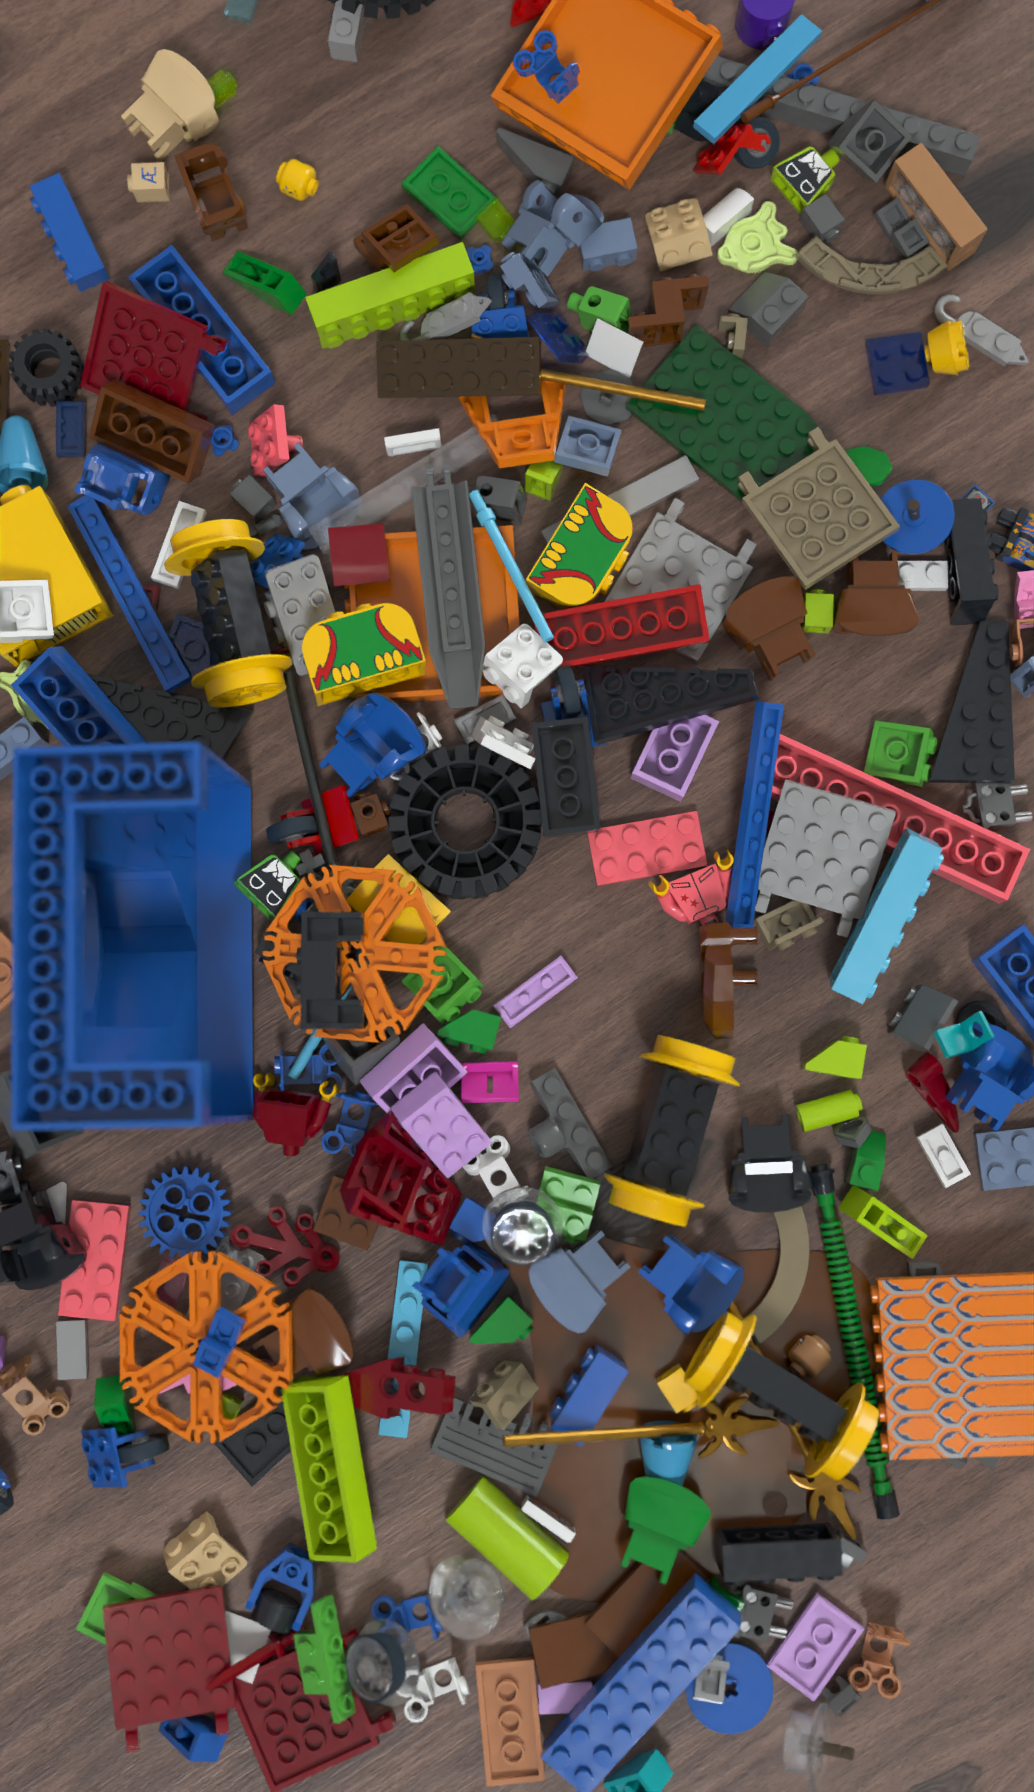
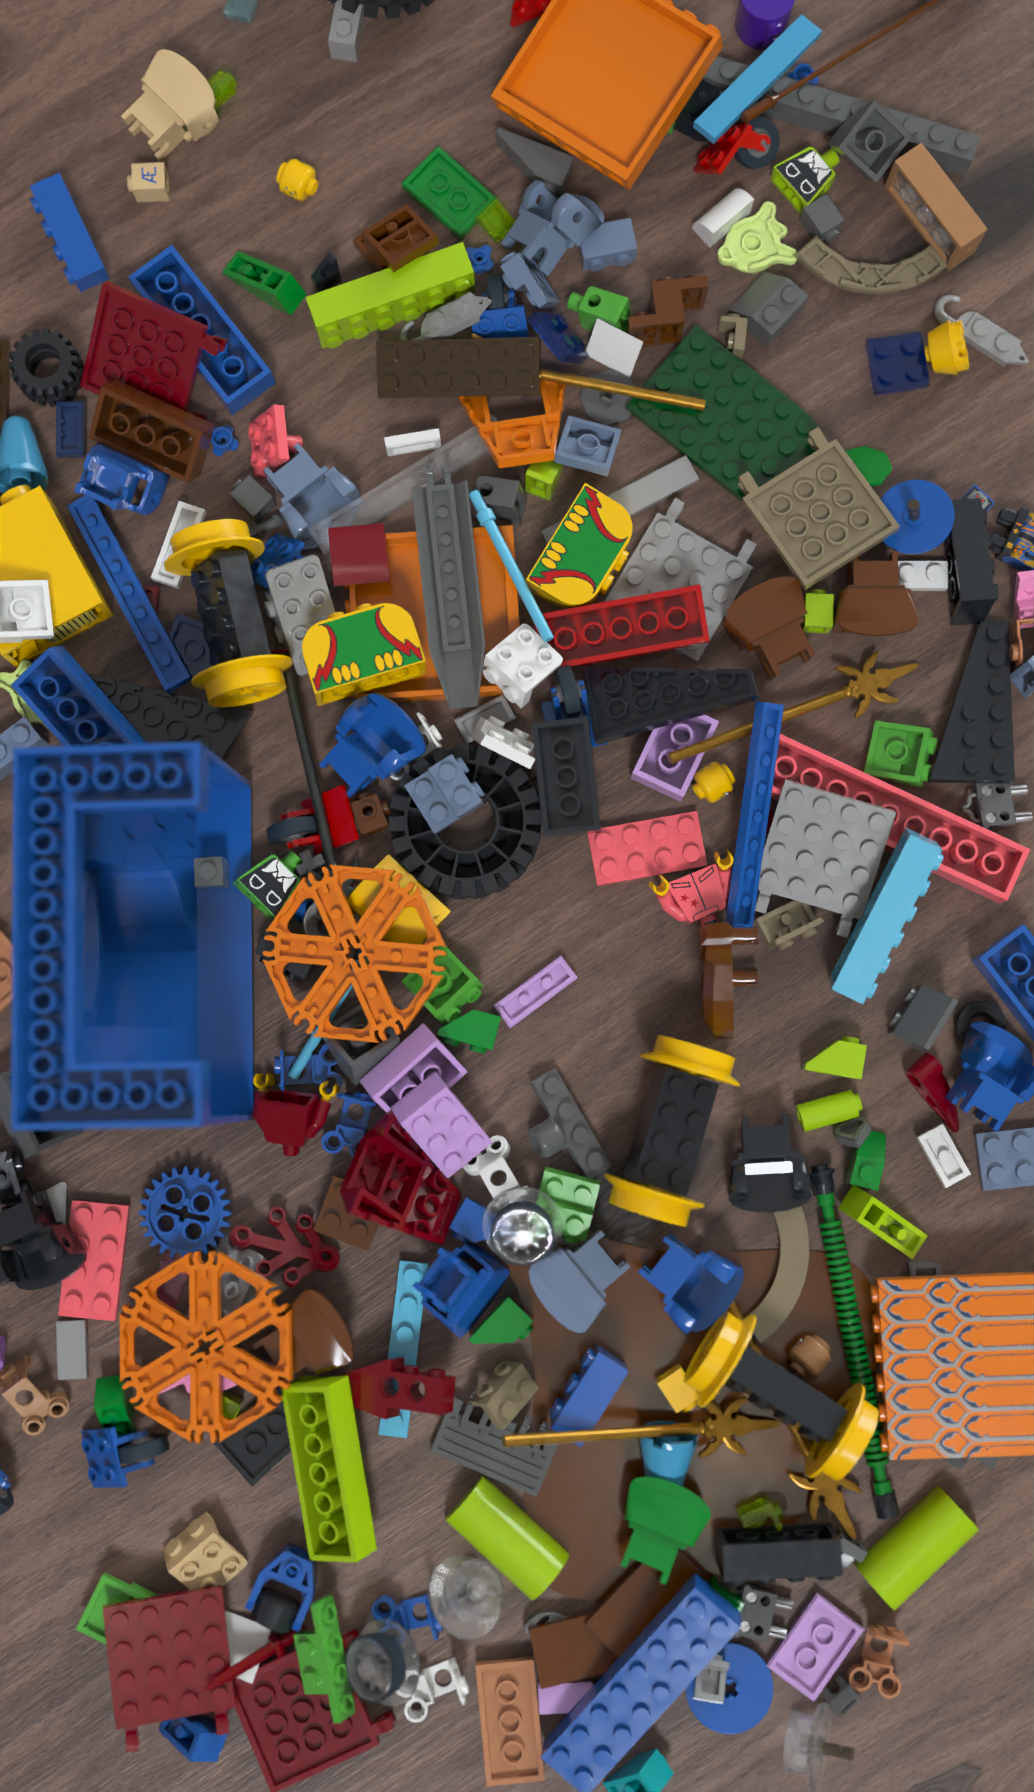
(211, 873): none -> dark grey brick
(215, 197): reddish brown piece -> none
(220, 1342): blue slope -> none
(322, 970): black bracket -> none
(445, 793): none -> sand blue plate
(504, 1082): dark pink piece -> none
(546, 65): blue piece -> none
(548, 1518): white tile -> none
(678, 234): tan bracket -> none
(713, 782): none -> yellow head
(756, 1512): none -> clear neon green bracket
(865, 685): none -> pearl gold piece
(900, 228): dark grey slope -> none
(916, 1547): none -> lime brick
(960, 1037): teal bracket -> none

